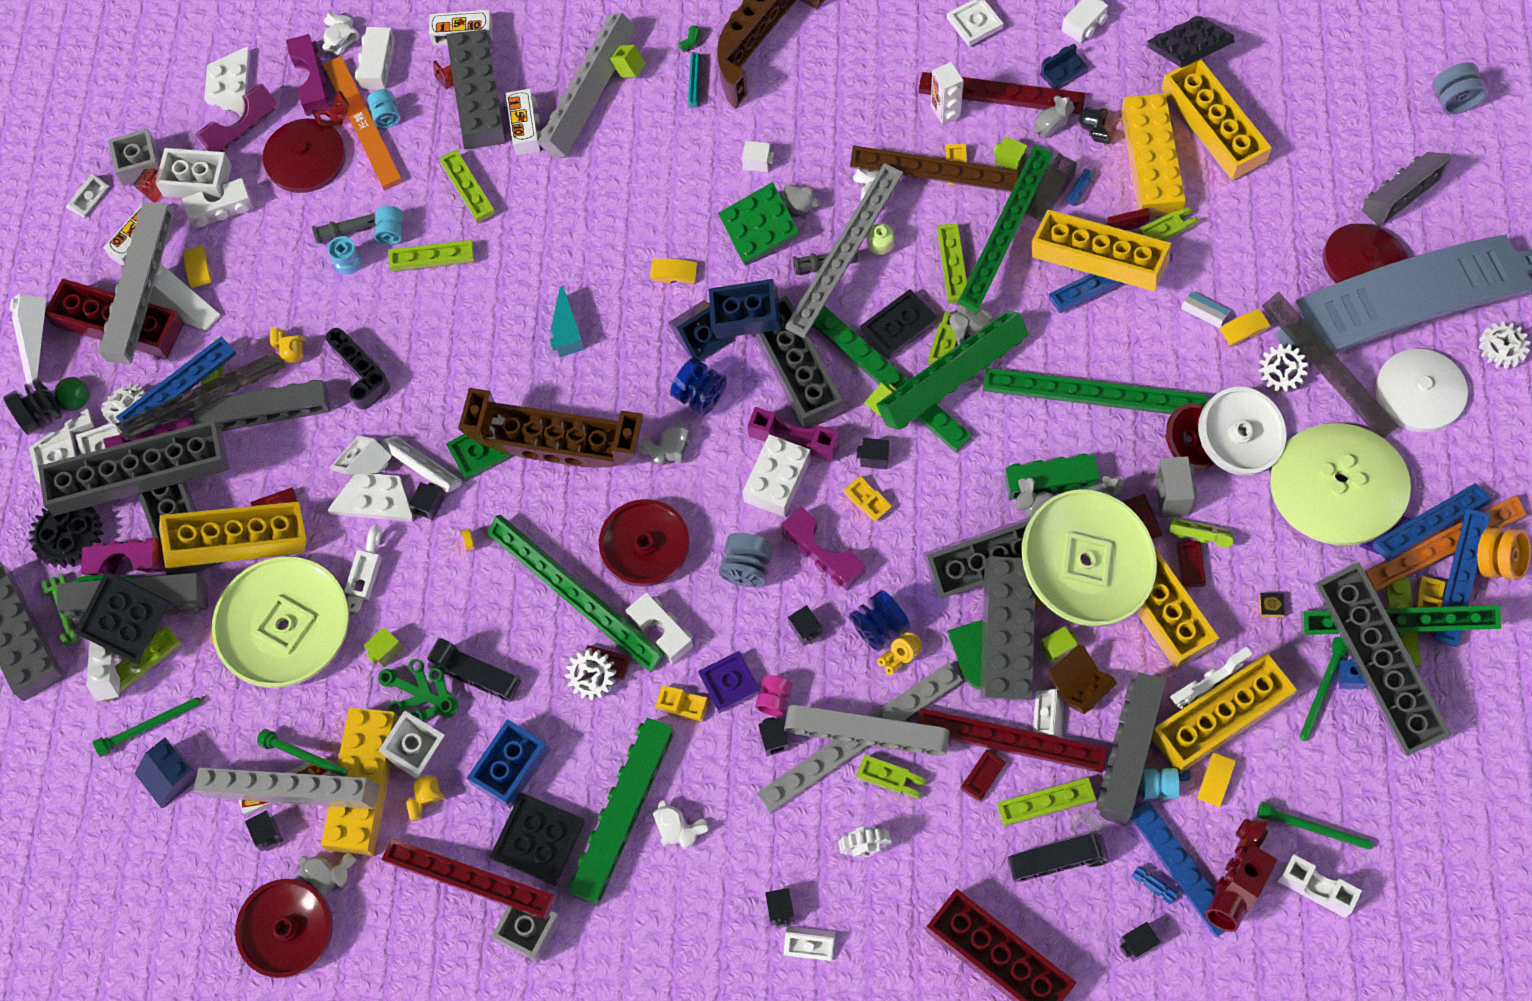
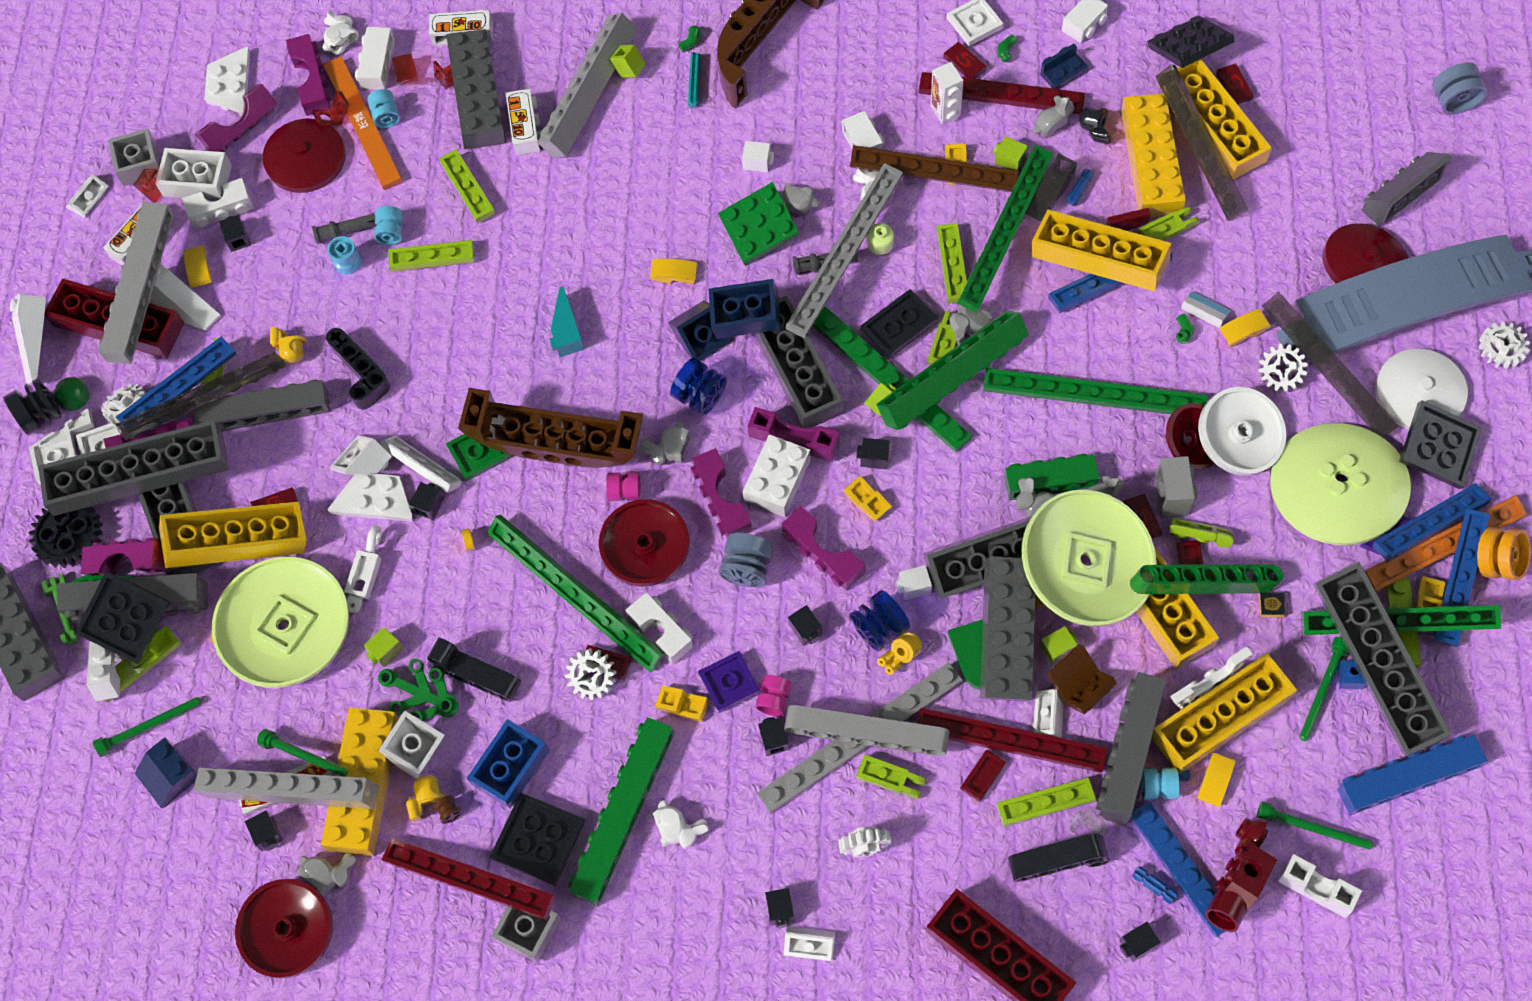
(234, 233): none -> black brick
(405, 69): none -> clear red bracket
(447, 809): none -> reddish brown wheel
(623, 486): none -> dark pink wheel
(711, 471): none -> magenta arch
(861, 131): none -> white brick
(914, 583): none -> white brick
(964, 61): none -> dark red tile
(1004, 47): none -> green arm
(1186, 331): none -> green arm
(1201, 143): none -> clear smoke plate
(1206, 579): none -> green beam
(1234, 83): none -> dark red tile
(1411, 774): none -> blue brick
(1440, 444): none -> black plate

